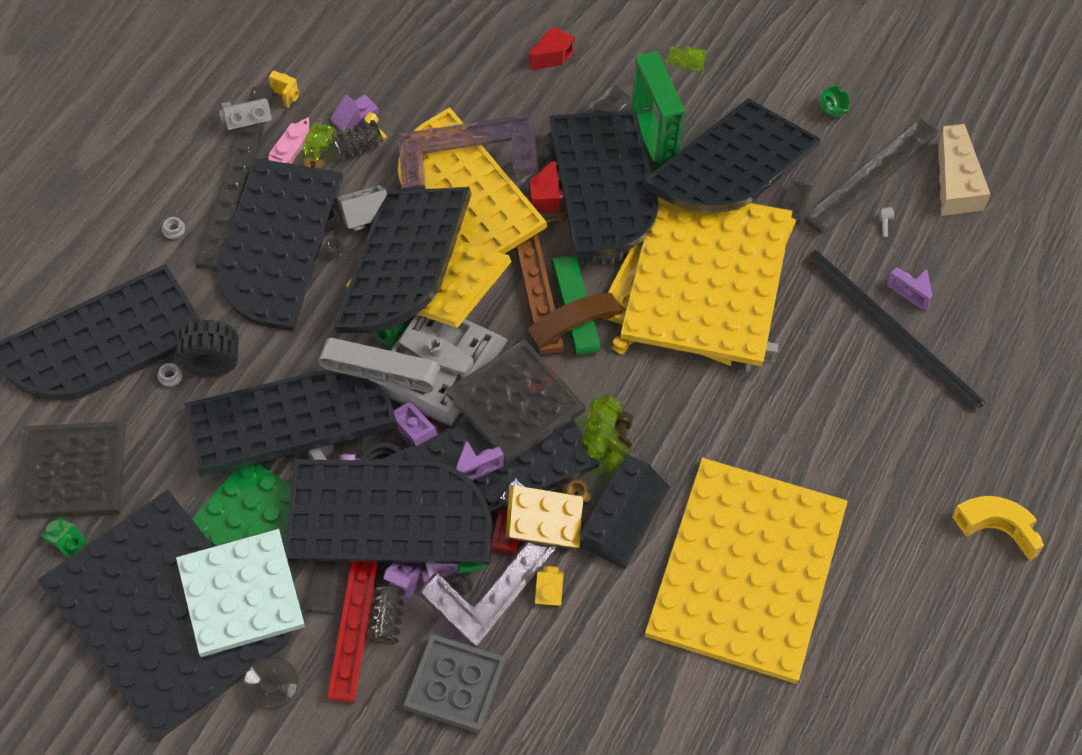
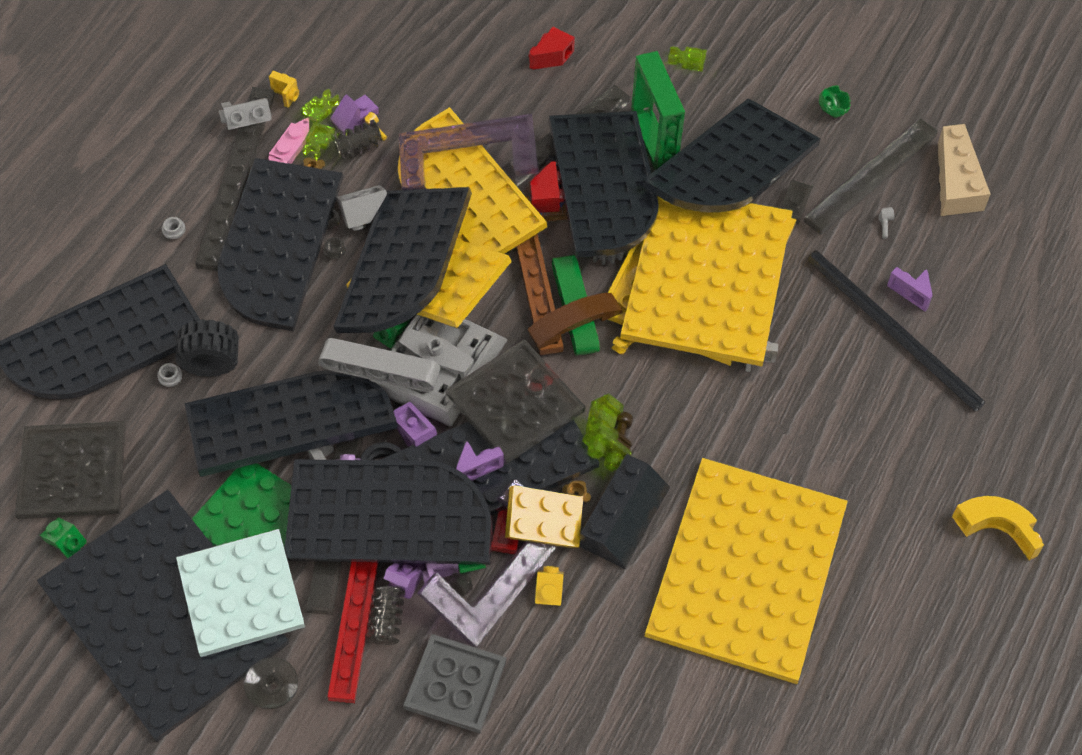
(319, 108): none -> clear neon green plate

